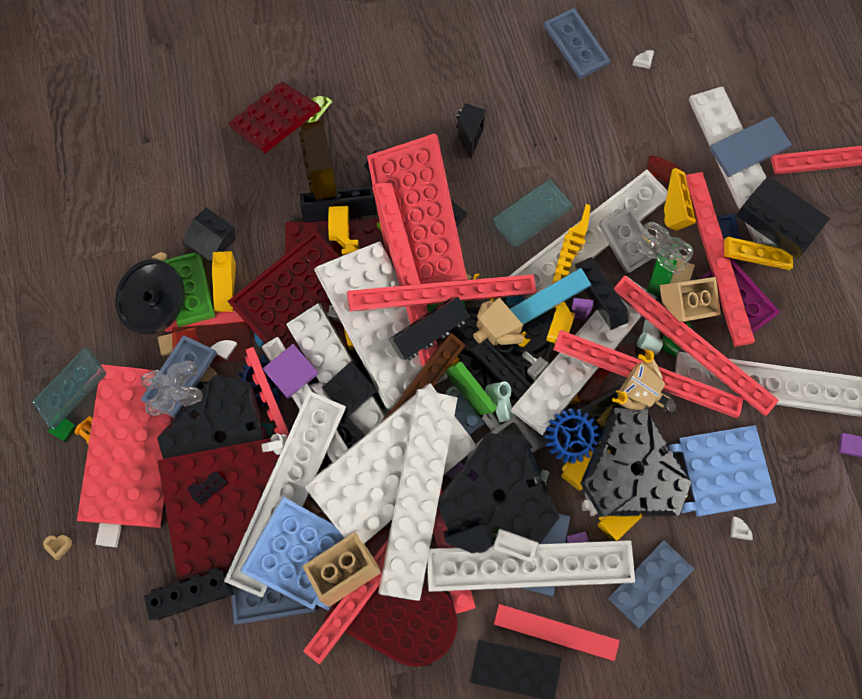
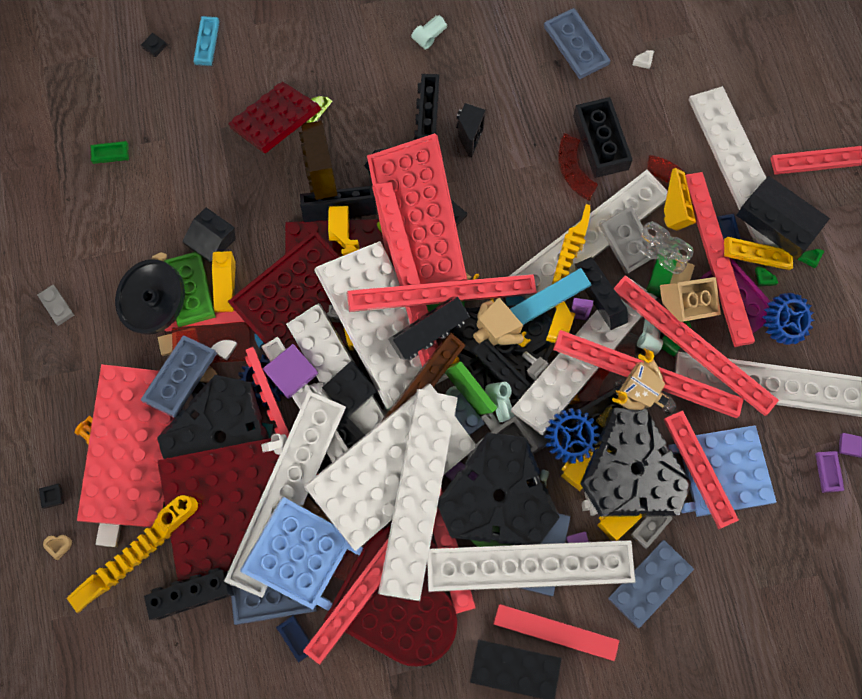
(51, 496): none -> black plate
(55, 305): none -> light grey plate
(63, 430): green tile -> none
(69, 388): clear light blue tile -> none
(109, 152): none -> green tile
(132, 557): none -> yellow piece
(154, 45): none -> black plate
(171, 388): clear piece -> none
(196, 489): black piece -> none
(206, 41): none -> medium azure tile
(294, 637): none -> dark blue tile
(341, 569): tan slope -> none
(426, 34): none -> light aqua piece
(427, 106): none -> black brick
(469, 536): black slope -> none
(515, 545): white tile -> none
(532, 213): clear light blue tile -> none
(570, 169): none -> clear red tile
(602, 137): none -> black brick
(650, 529): none -> light grey plate
(701, 470): none -> coral plate
(740, 530): white tile -> none
(750, 146): sand blue tile -> none
(764, 277): none -> green tile
(781, 316): none -> blue gear
(811, 257): none -> green tile
(829, 471): none -> medium lavender tile

